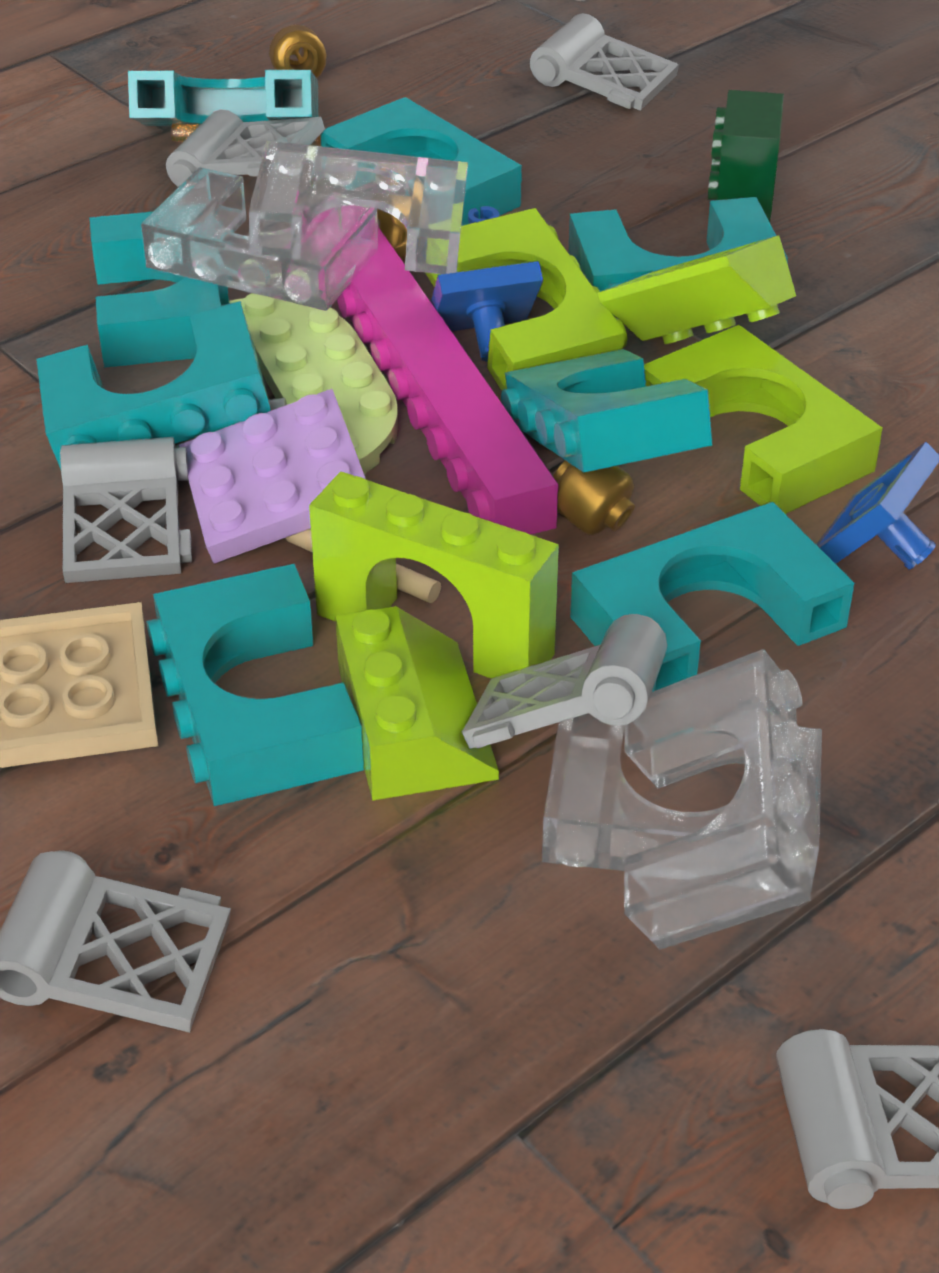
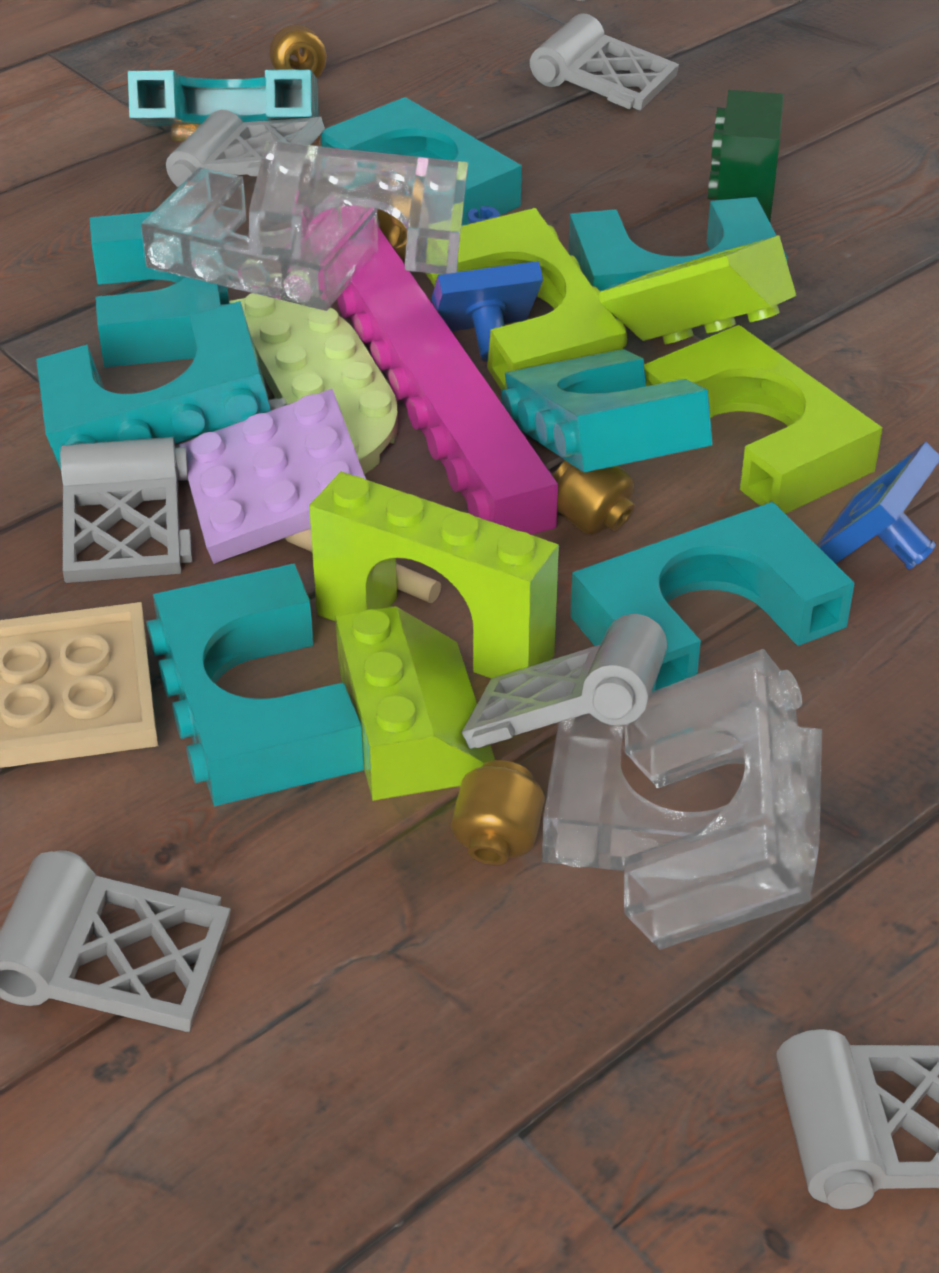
(498, 812): none -> pearl gold head

